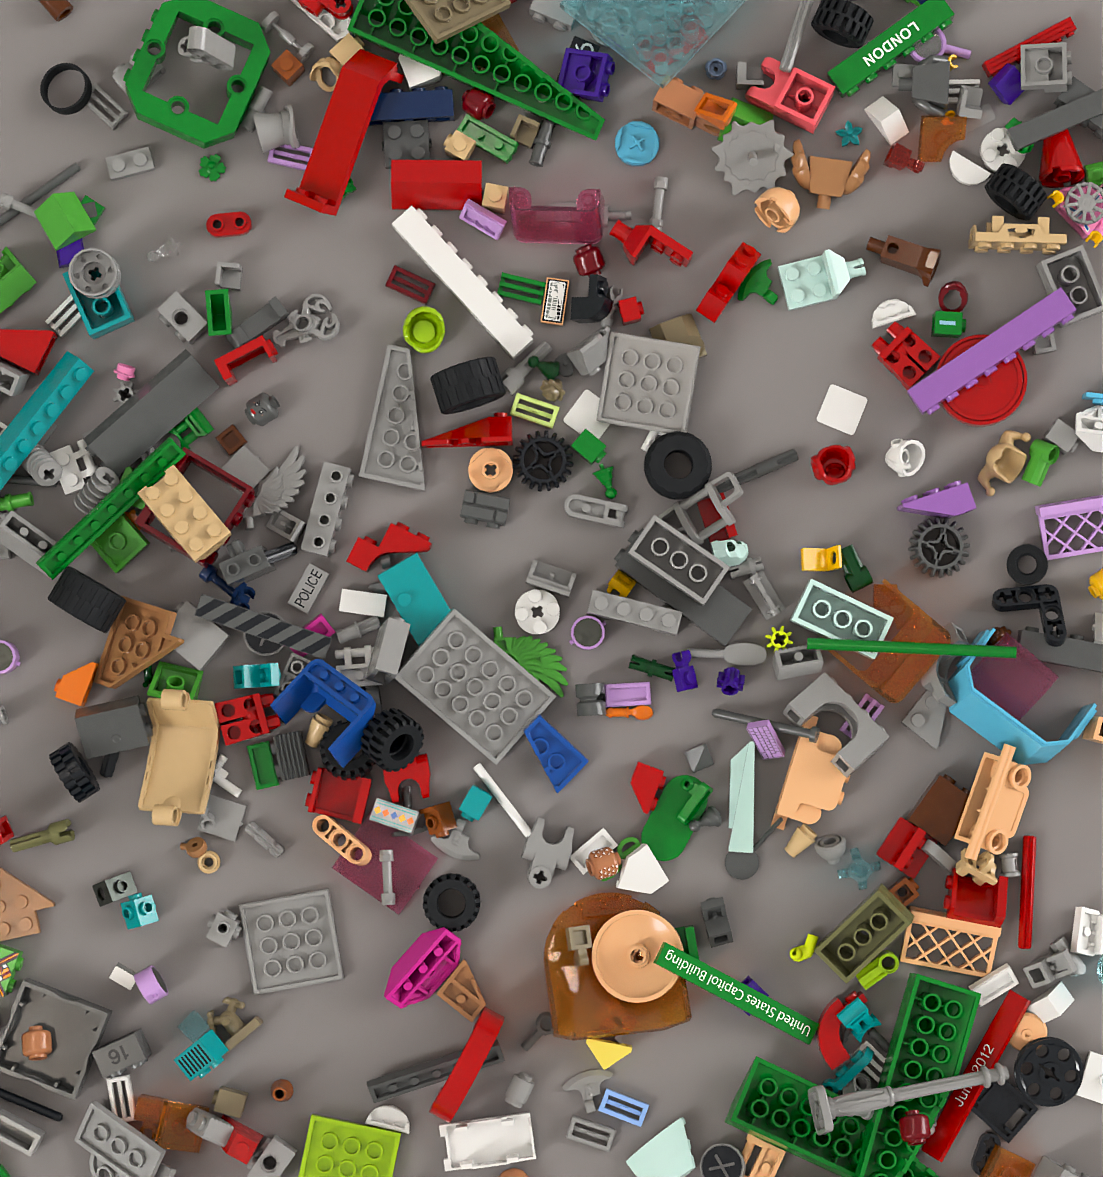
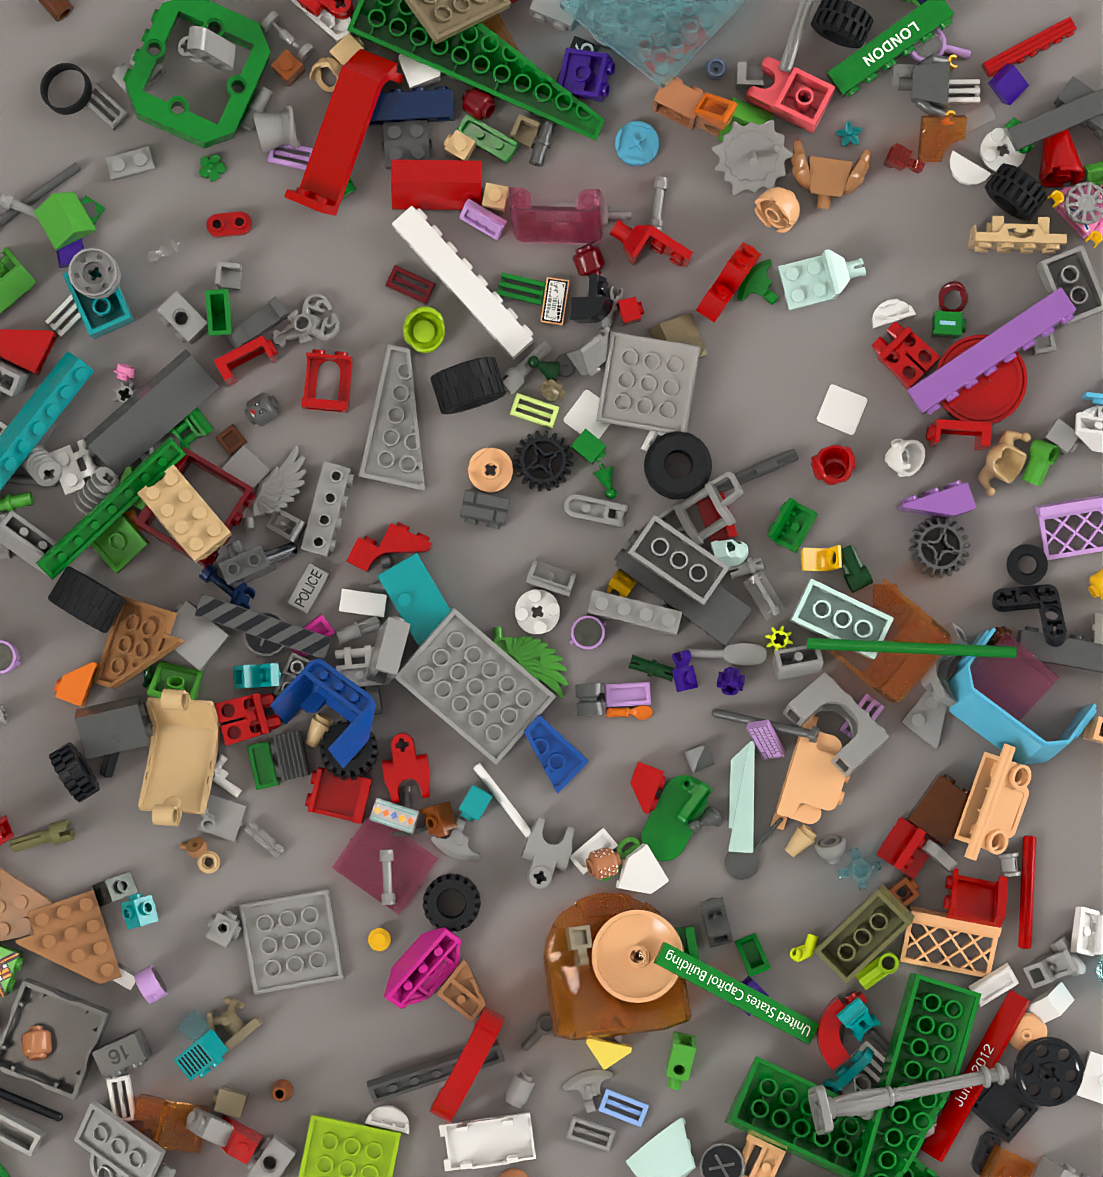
(74, 937): none -> medium nougat wing
(314, 361): none -> red panel
(332, 835): light nougat beam -> none
(379, 939): none -> yellow plate
(392, 740): black tyre -> none
(485, 432): red wedge -> none
(680, 1059): none -> bright green torso
(752, 955): none -> green slope
(792, 525): none -> green bracket
(887, 120): white slope -> none
(907, 256): reddish brown piece -> none
(914, 1128): dark red head -> none
(969, 102): light grey panel -> none
(980, 430): none -> red panel
(984, 873): tan hips -> none
(1045, 67): light grey plate -> none

